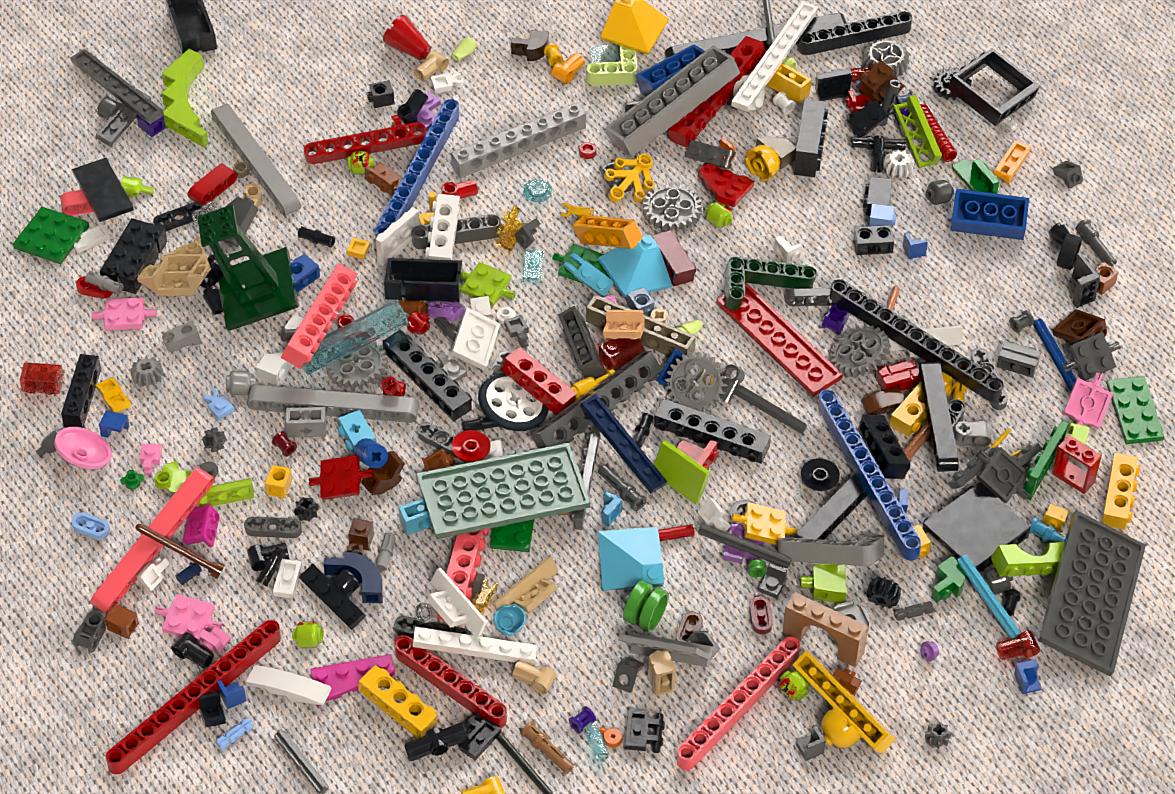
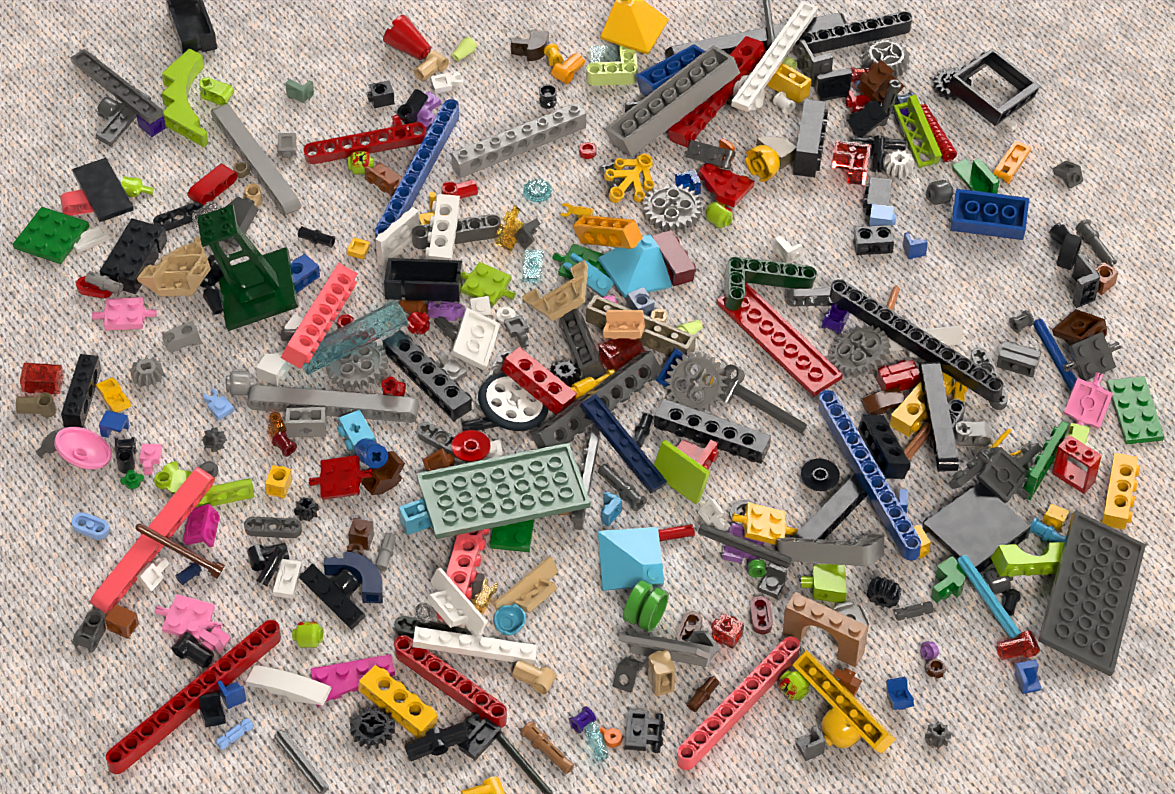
(42, 404): none -> dark tan piece
(125, 454): none -> black piece
(215, 92): none -> lime piece
(275, 424): none -> clear orange cone
(286, 145): none -> light grey bracket
(298, 91): none -> sand green bracket
(374, 724): none -> black gear
(547, 96): none -> black wheel
(562, 299): none -> tan wing
(566, 372): none -> black gear
(689, 179): none -> clear blue panel
(702, 694): none -> reddish brown axle
(727, 630): none -> clear red brick
(813, 65): none -> dark grey bracket
(854, 158): none -> clear red brick
(899, 694): none -> blue bracket
(936, 664): none -> reddish brown plate

